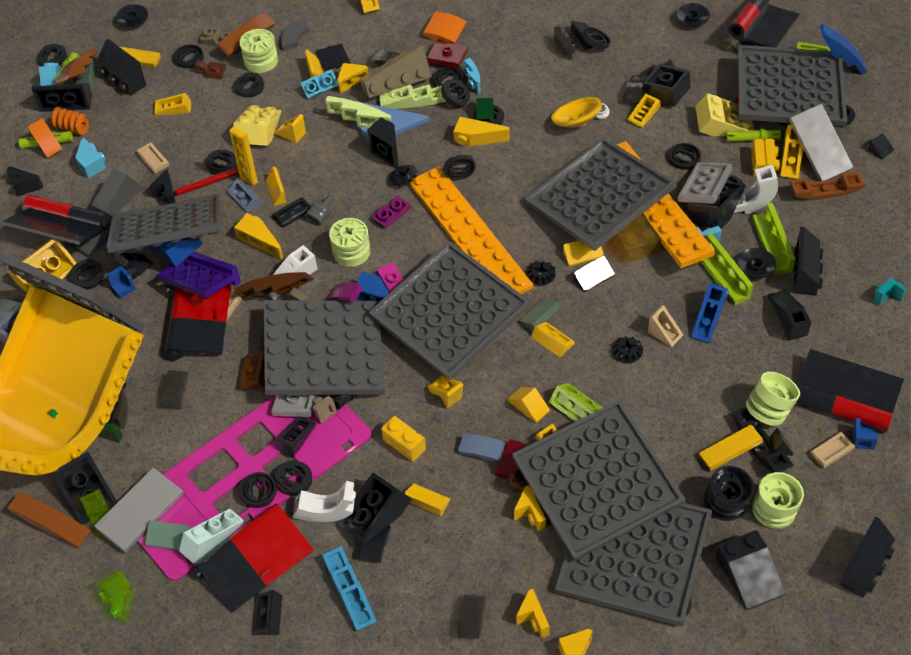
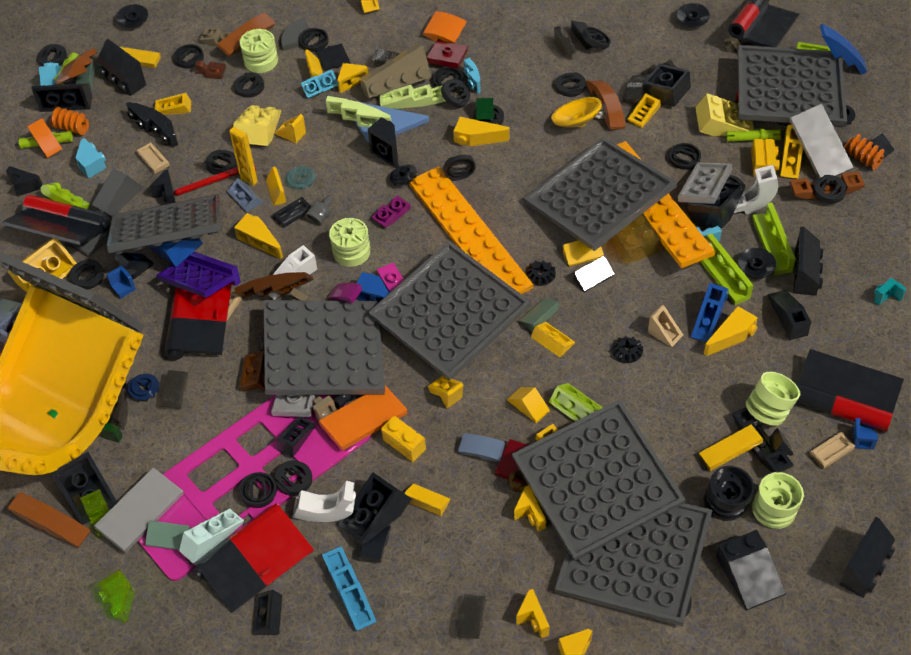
(62, 195): none -> lime plate
(144, 380): none -> dark blue gear
(152, 120): none -> black slope
(298, 172): none -> clear light blue gear
(309, 34): none -> black piece
(362, 418): none -> orange tile
(569, 91): none -> black piece
(614, 114): none -> dark orange slope
(732, 331): none -> yellow slope
(829, 198): none -> black piece
(864, 152): none -> orange piece

